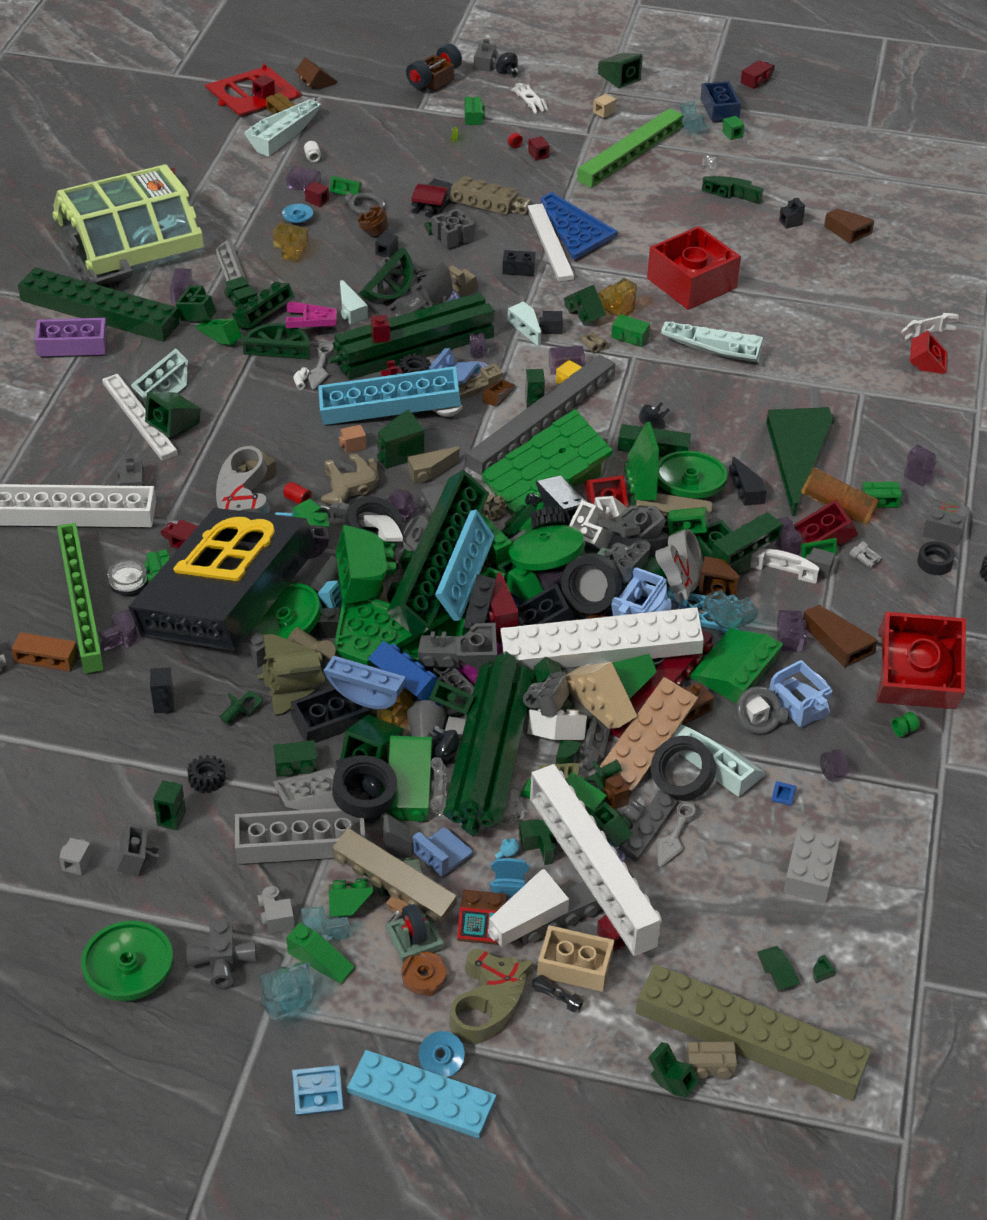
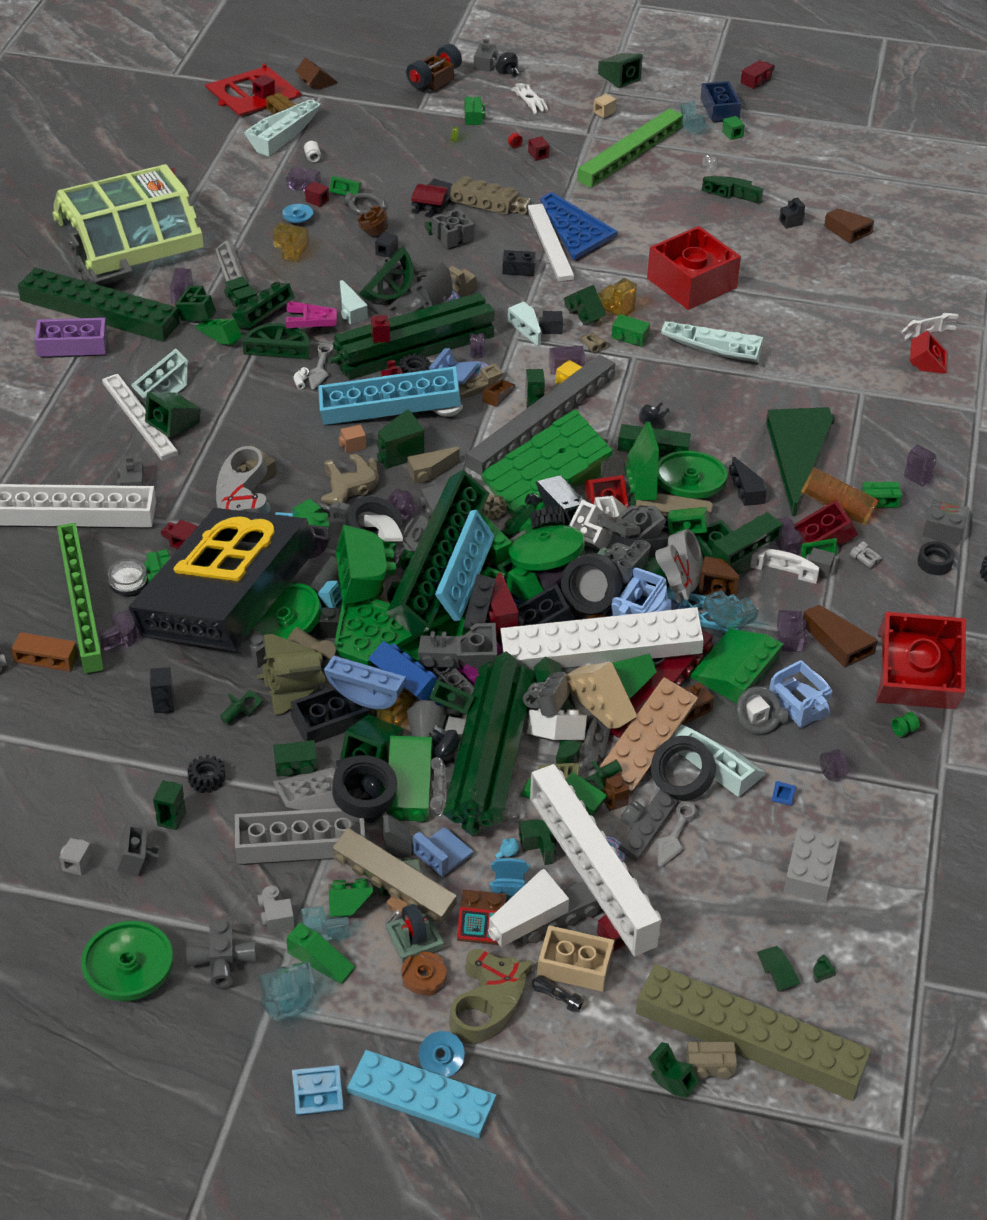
(296, 493): red brick -> none
(612, 824): dark green brick -> none

